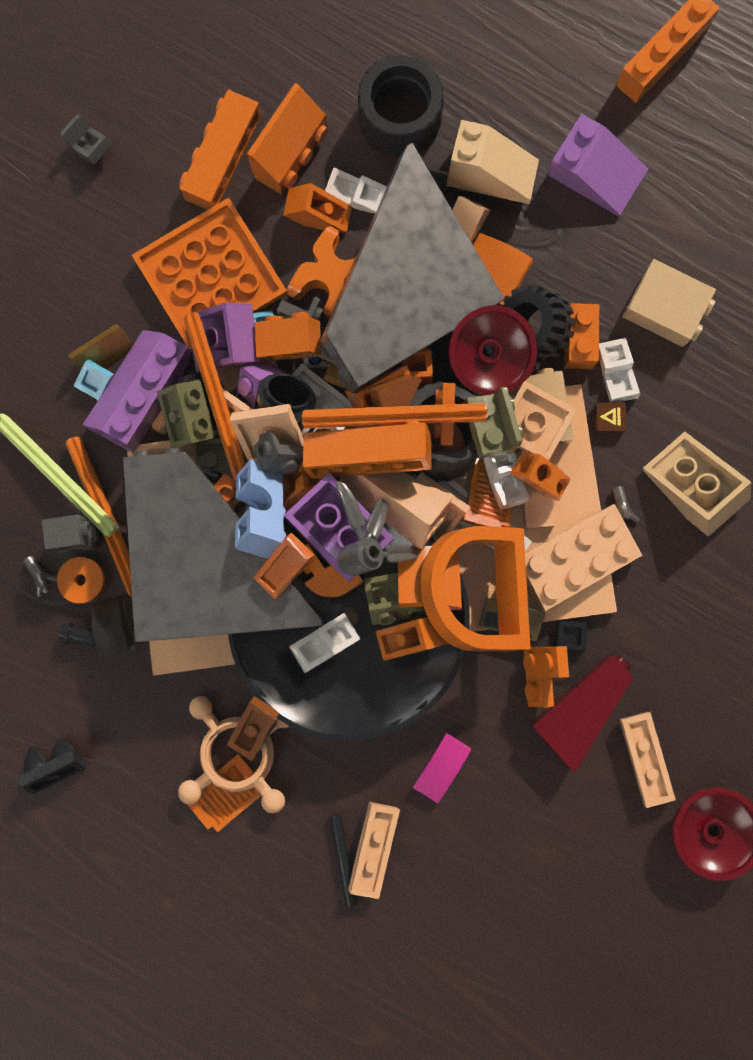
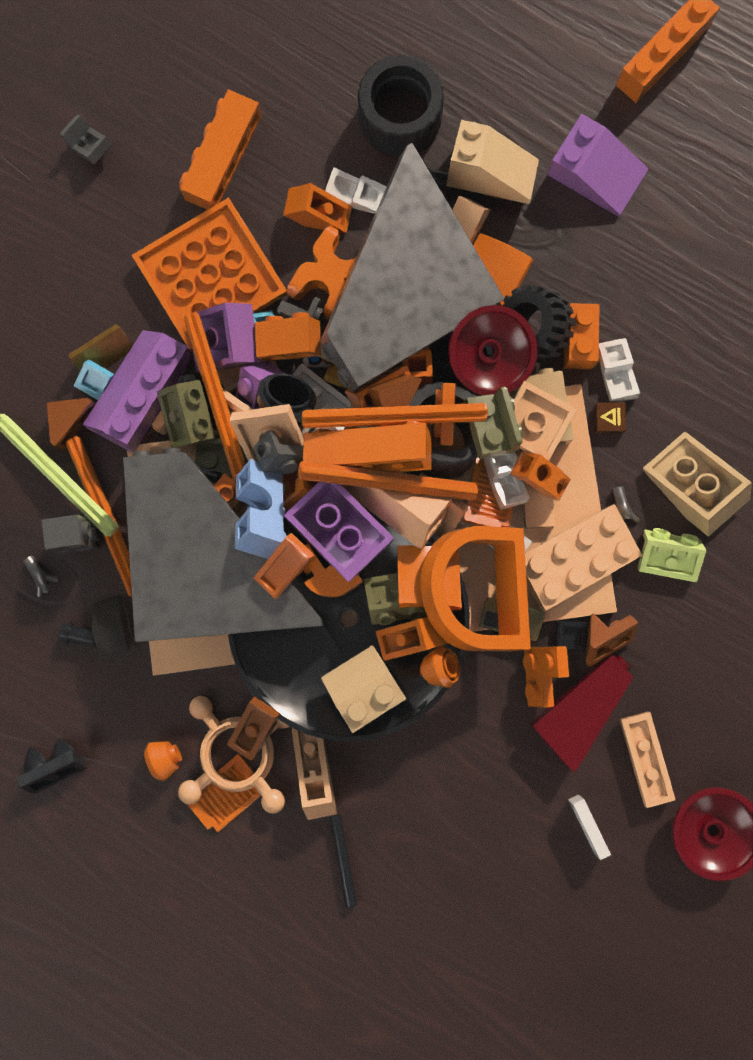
(67, 419): none -> dark orange slope
(68, 580): orange piece -> none
(162, 759): none -> orange cone
(288, 140): orange slope -> none
(313, 776): none -> light nougat slope
(324, 643): white slope -> none
(363, 688): none -> tan slope
(367, 552): dark grey plant -> none
(373, 850): light nougat plate -> none
(387, 480): none -> orange axle
(440, 667): none -> orange cone
(442, 768): dark pink slope -> none
(589, 827): none -> white tile
(606, 640): none -> dark orange slope
(670, 303): tan brick -> none
(671, 555): none -> yellowish green bracket

